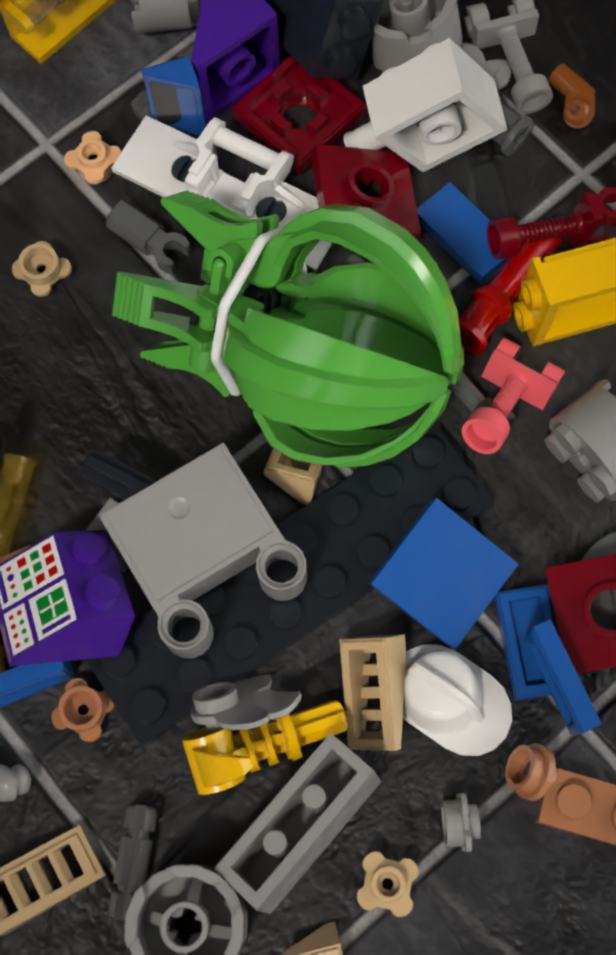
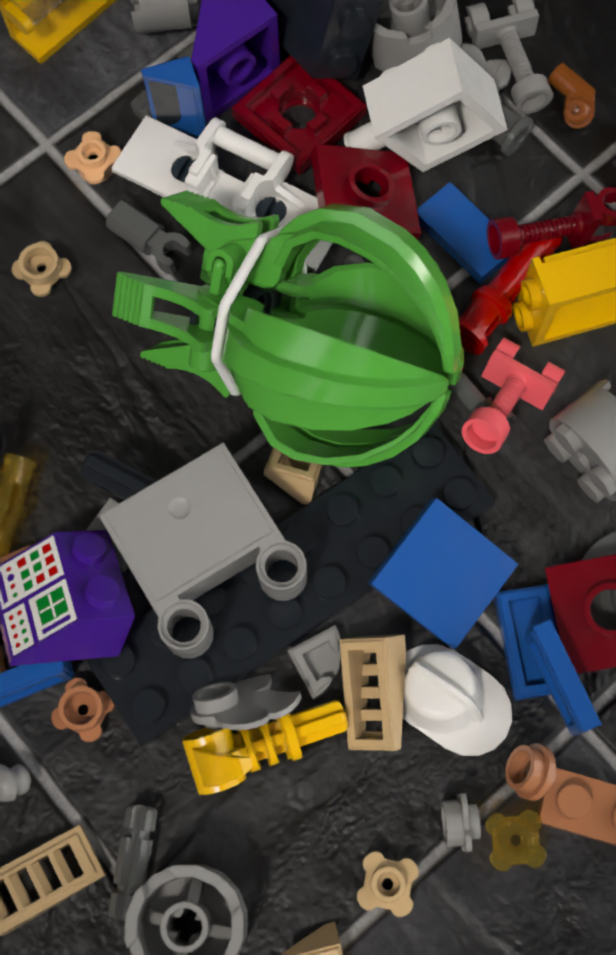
(298, 825): light grey brick -> none
(318, 661): none -> light grey tile
(529, 850): none -> clear yellow plate

